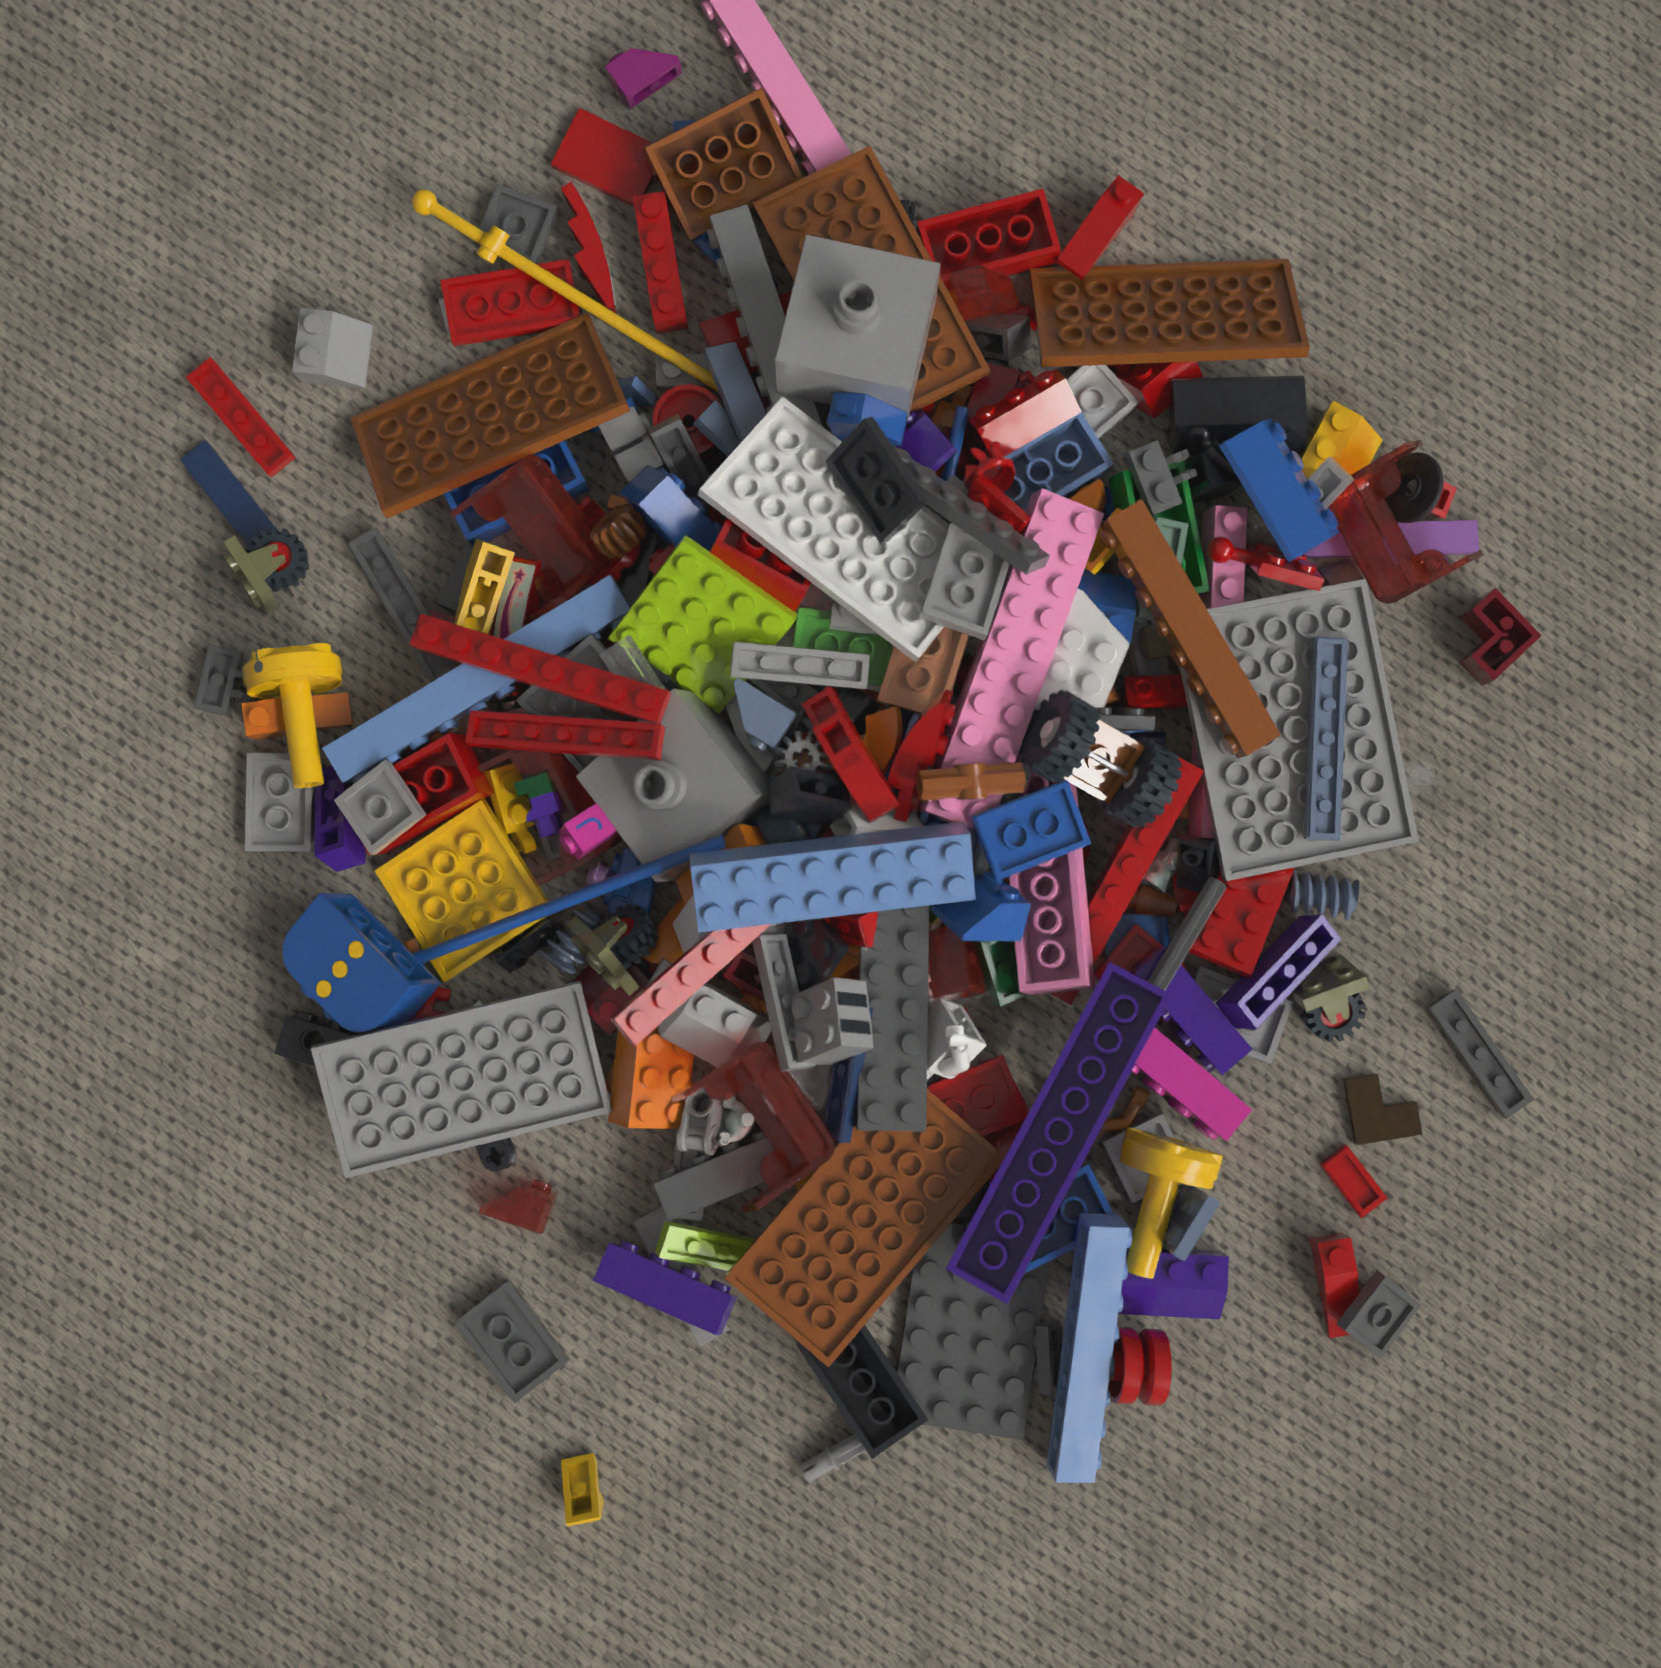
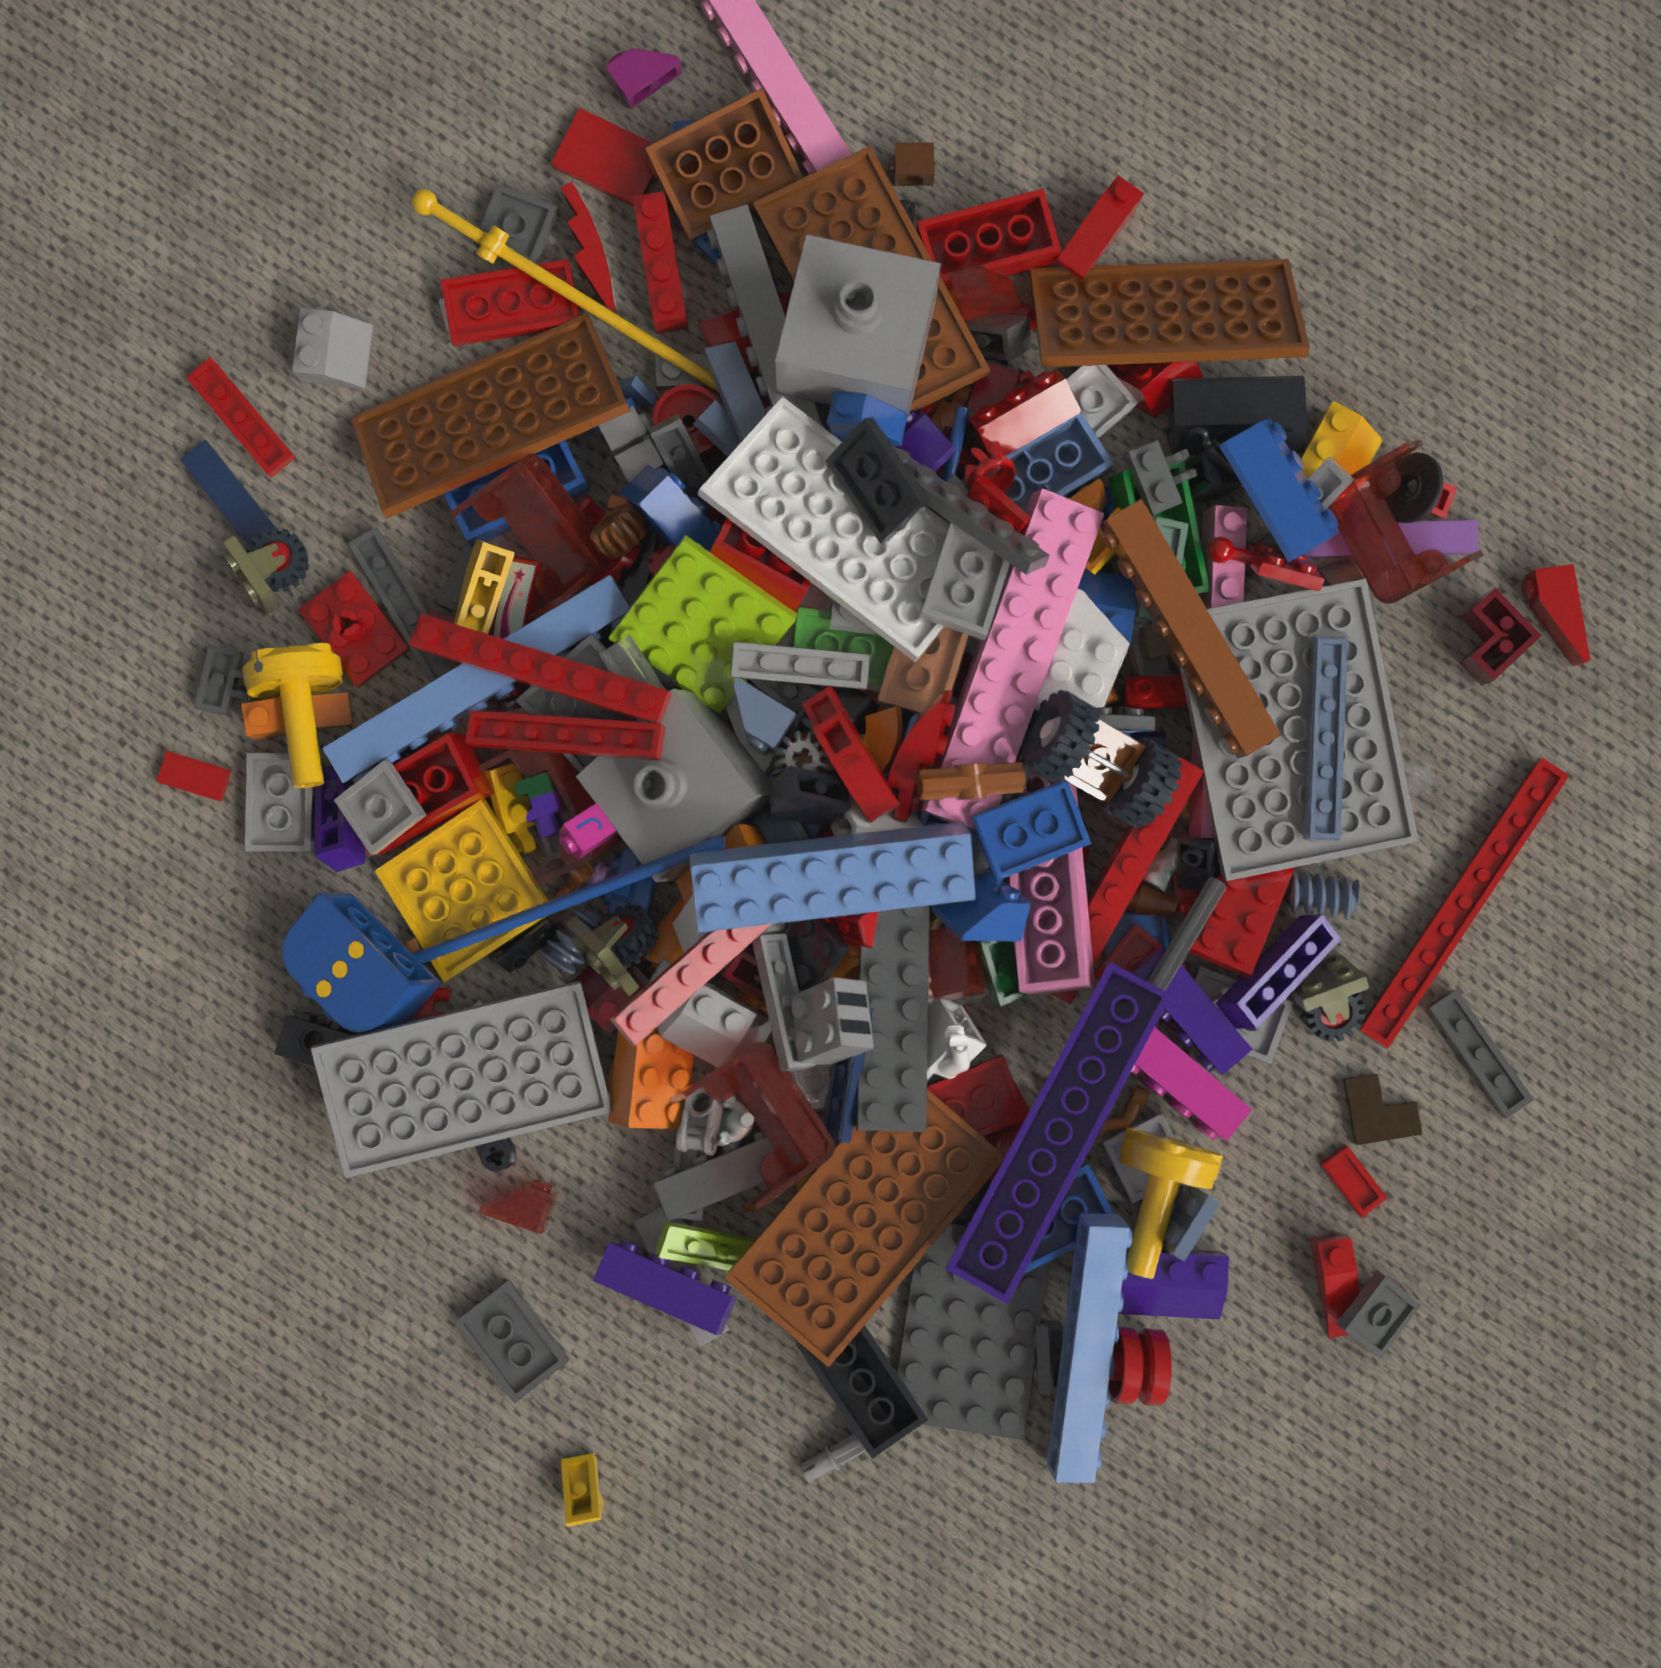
(194, 776): none -> red tile
(354, 628): none -> red plate
(577, 879): none -> dark orange arm
(912, 164): none -> reddish brown brick
(1463, 902): none -> red plate
(1557, 604): none -> red slope

